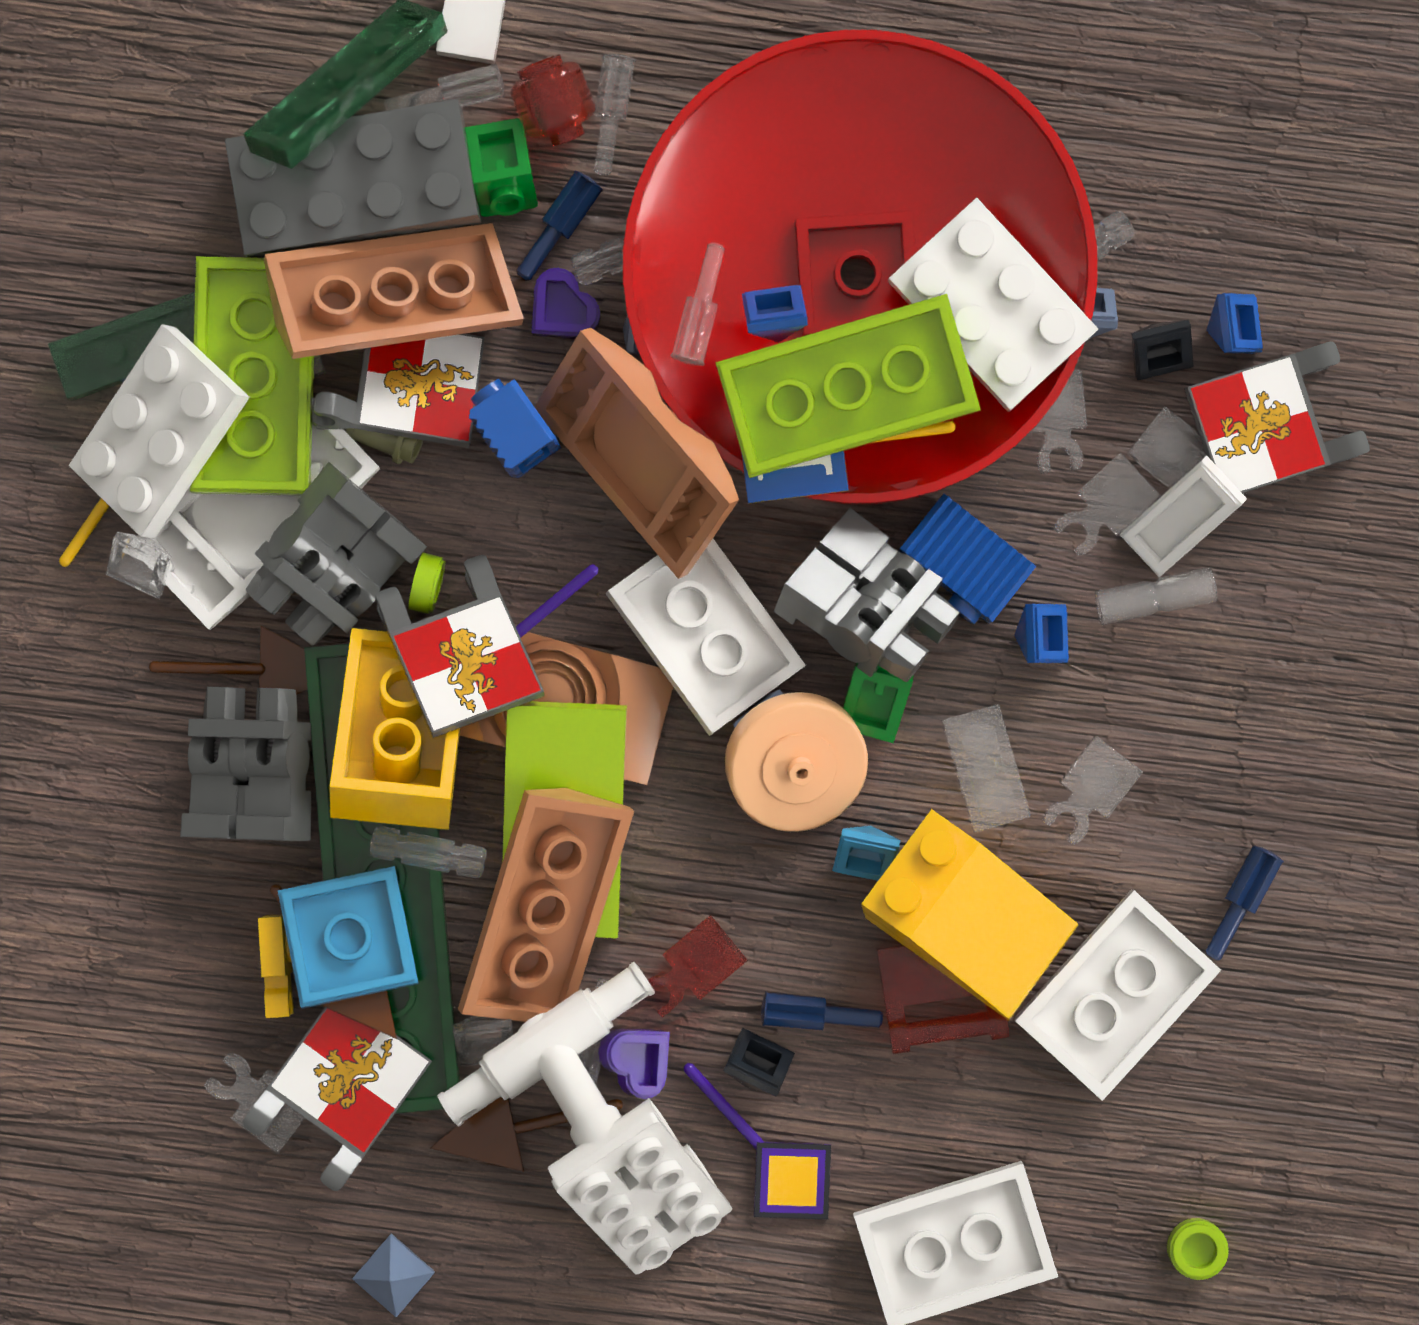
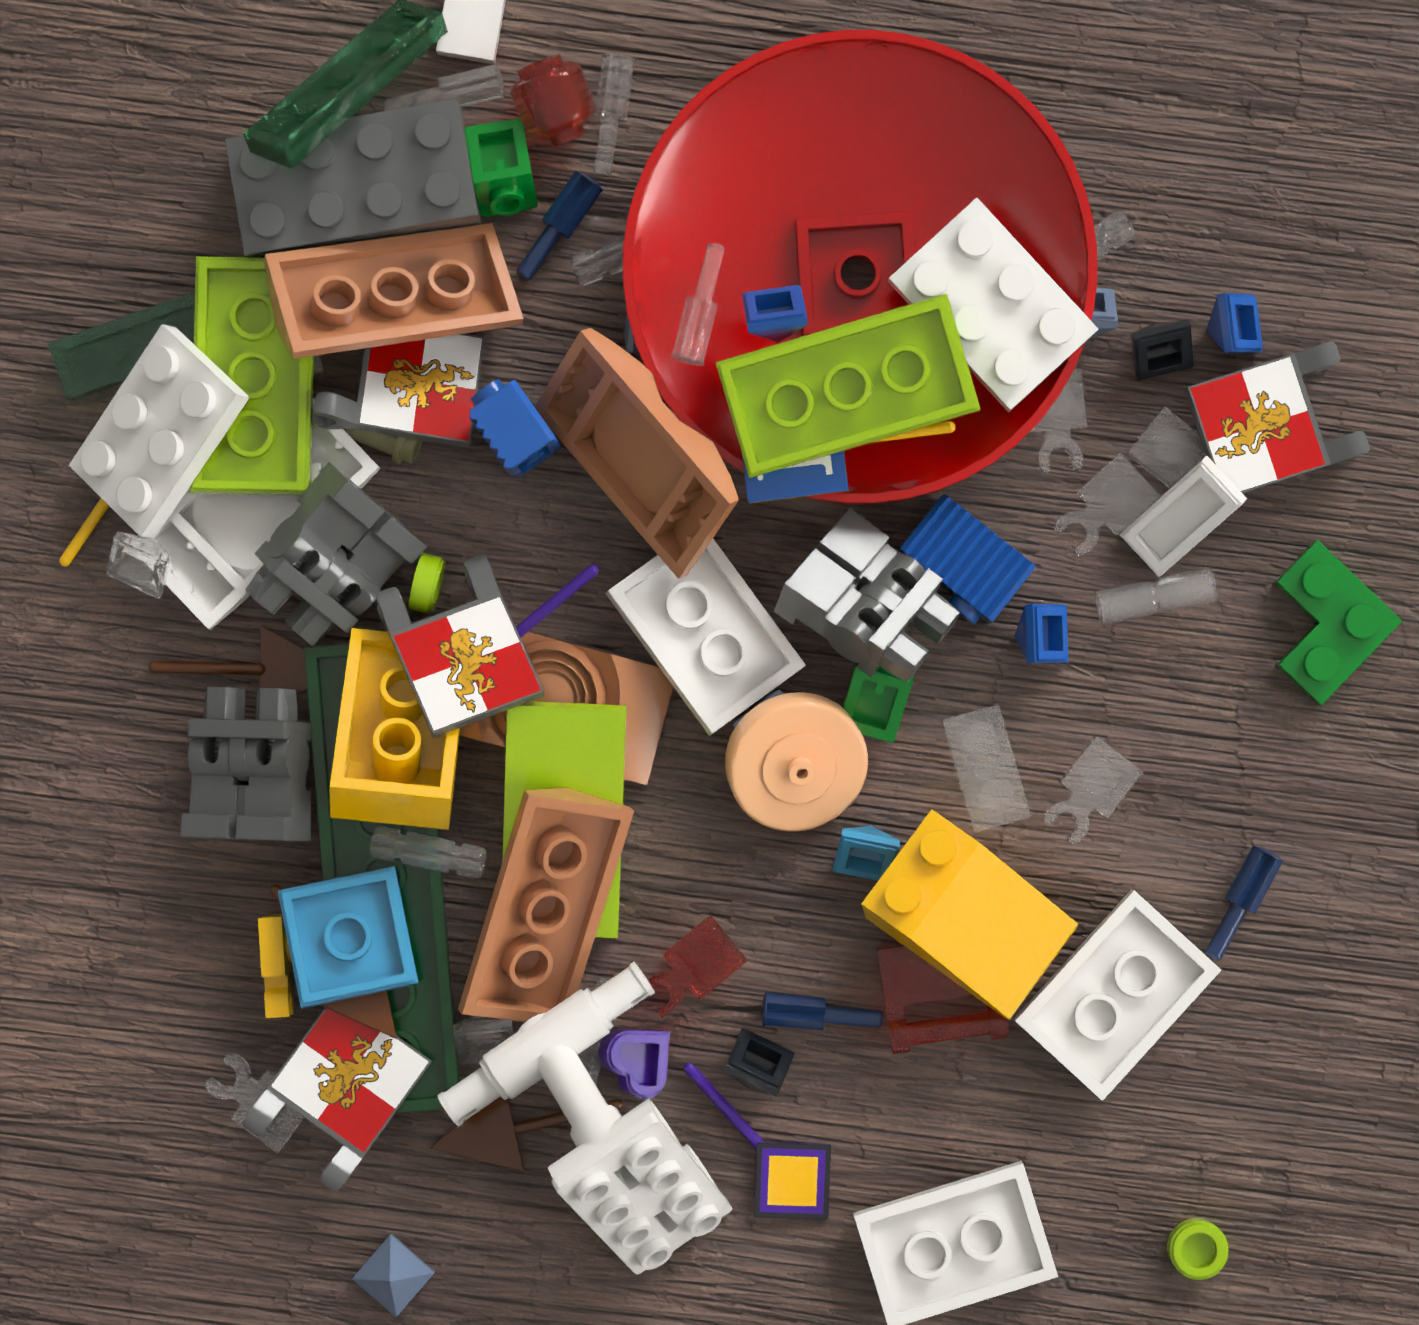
(561, 307): dark purple tile -> none
(1347, 621): none -> green plate

